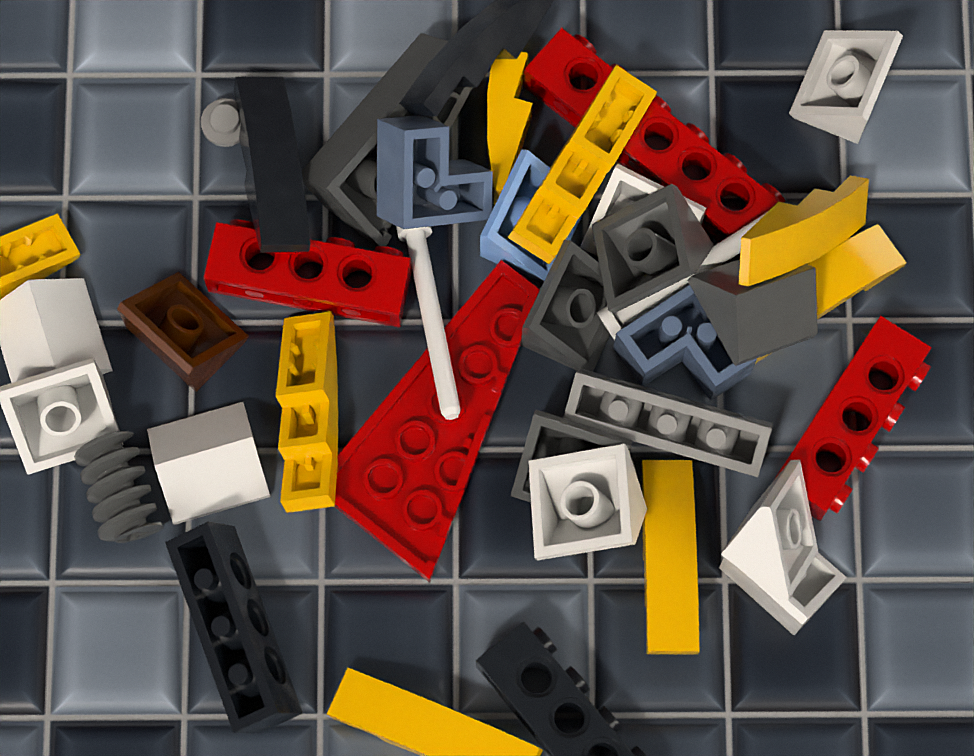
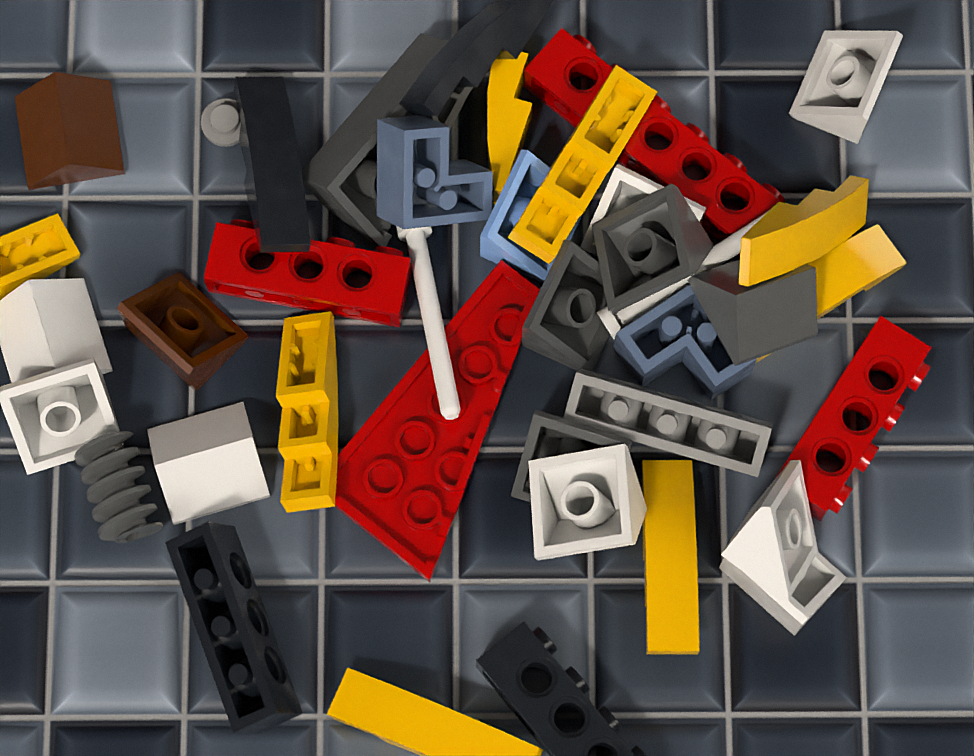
(68, 130): none -> reddish brown slope

